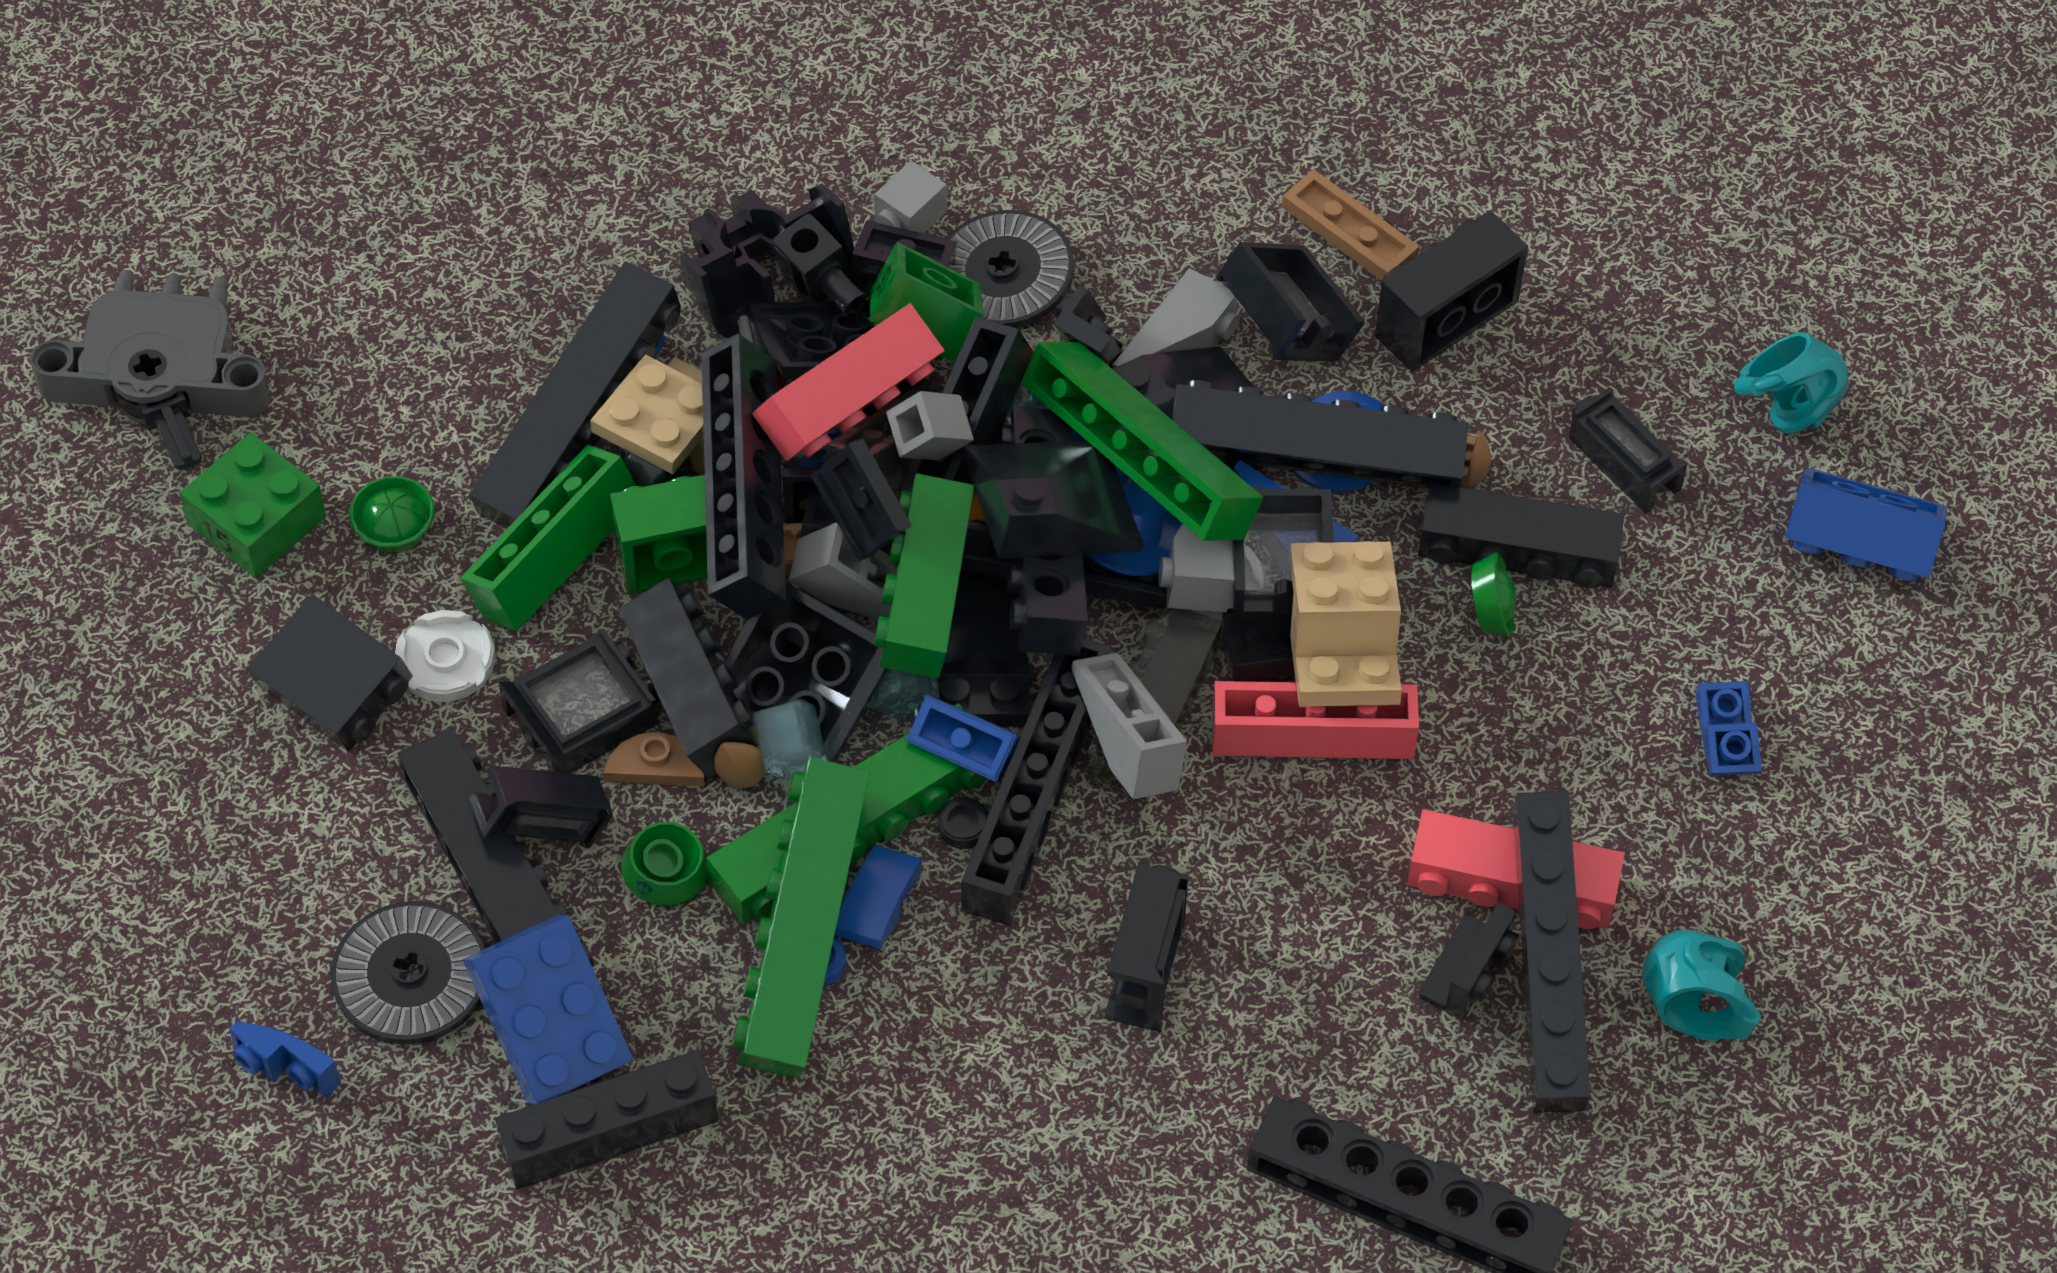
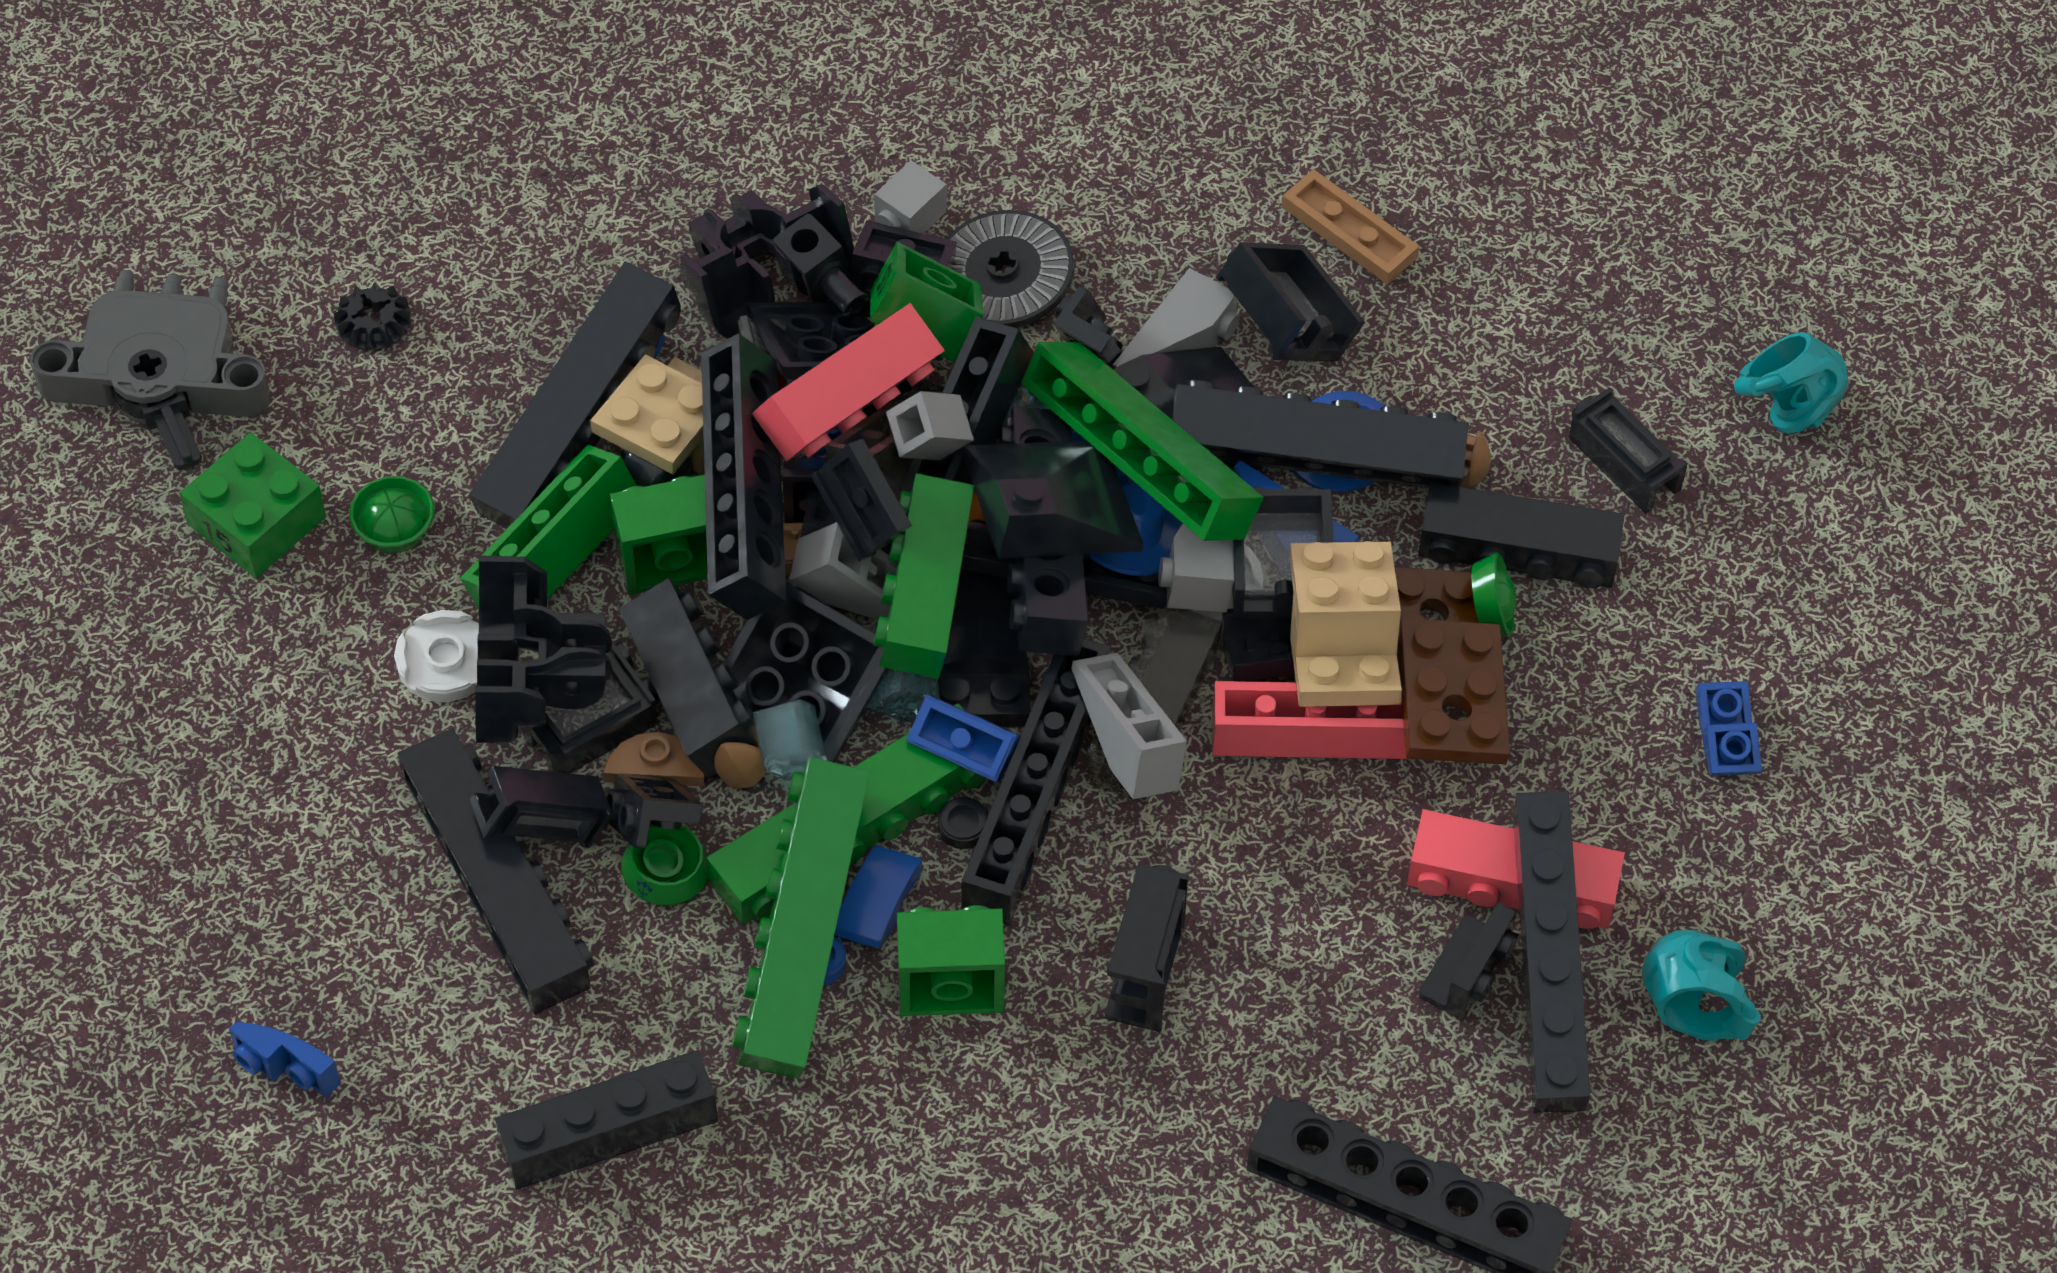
(331, 673): black brick -> none
(361, 329): none -> black gear
(390, 939): piece -> none
(514, 618): none -> black piece
(548, 1009): blue brick -> none
(646, 798): none -> black bracket
(951, 961): none -> green brick
(1449, 666): none -> reddish brown bracket
(1450, 290): black brick -> none
(1866, 524): blue slope -> none

